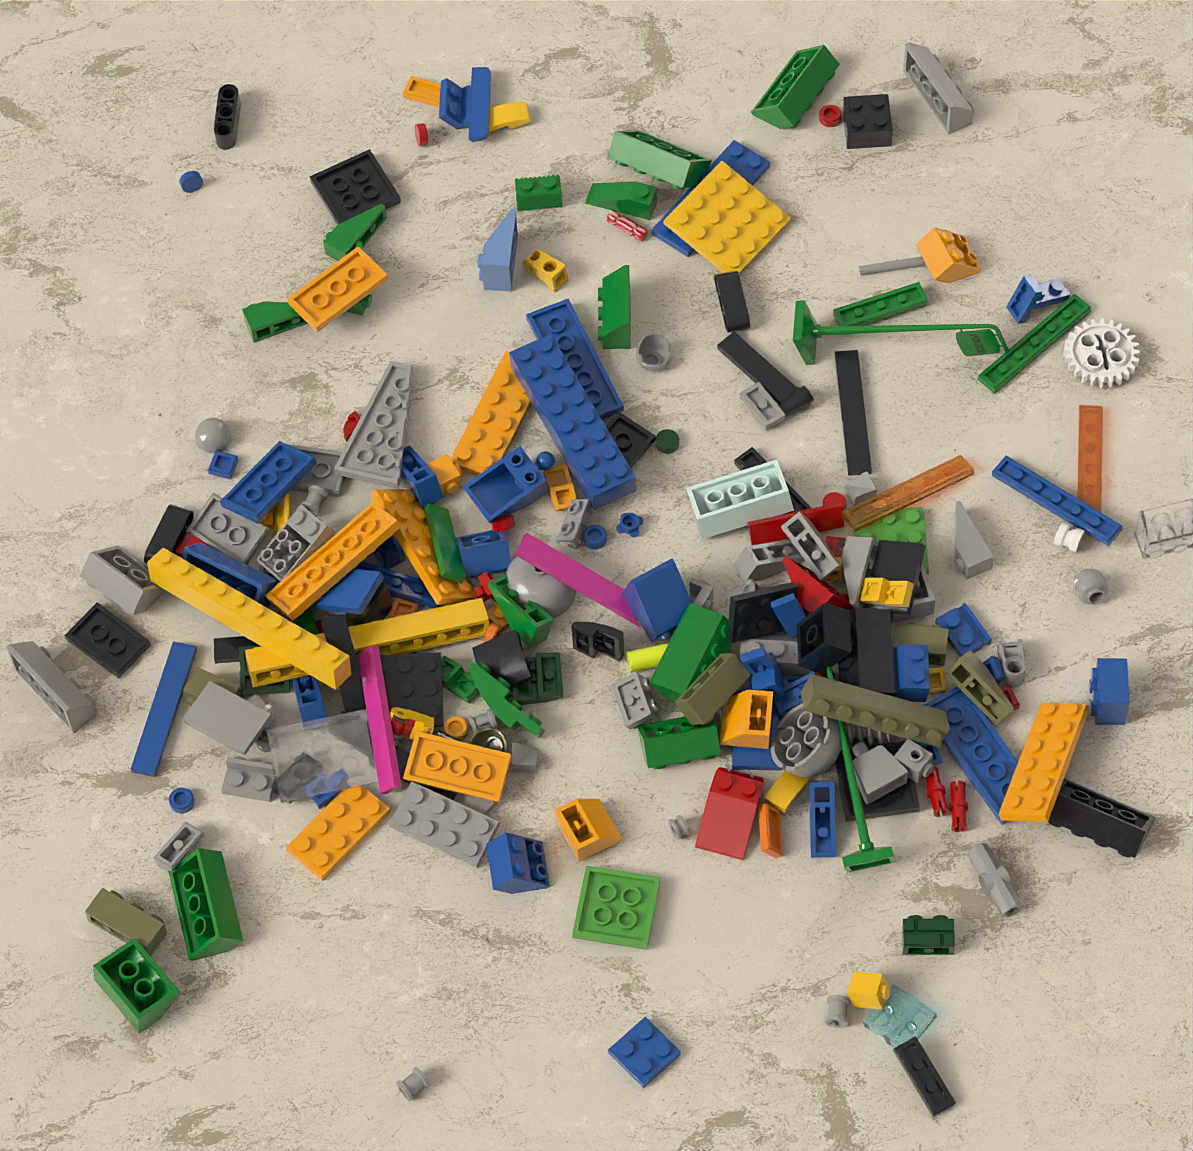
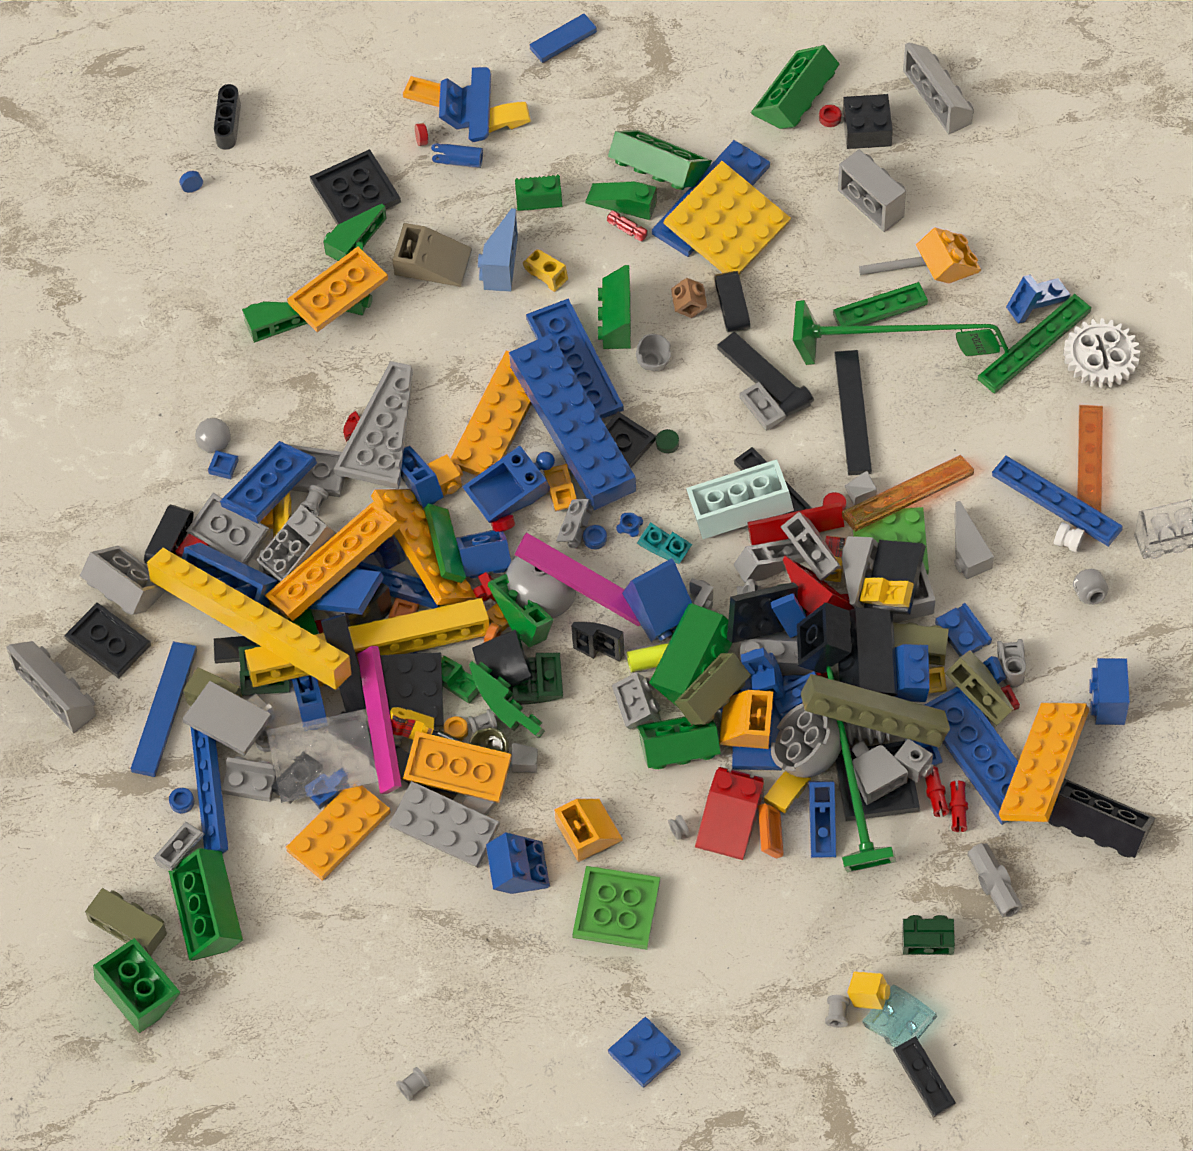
(209, 791): none -> blue plate
(430, 256): none -> dark tan slope
(458, 155): none -> blue piece
(563, 38): none -> blue tile
(664, 544): none -> teal slope
(689, 297): none -> medium nougat brick
(872, 190): none -> light grey brick

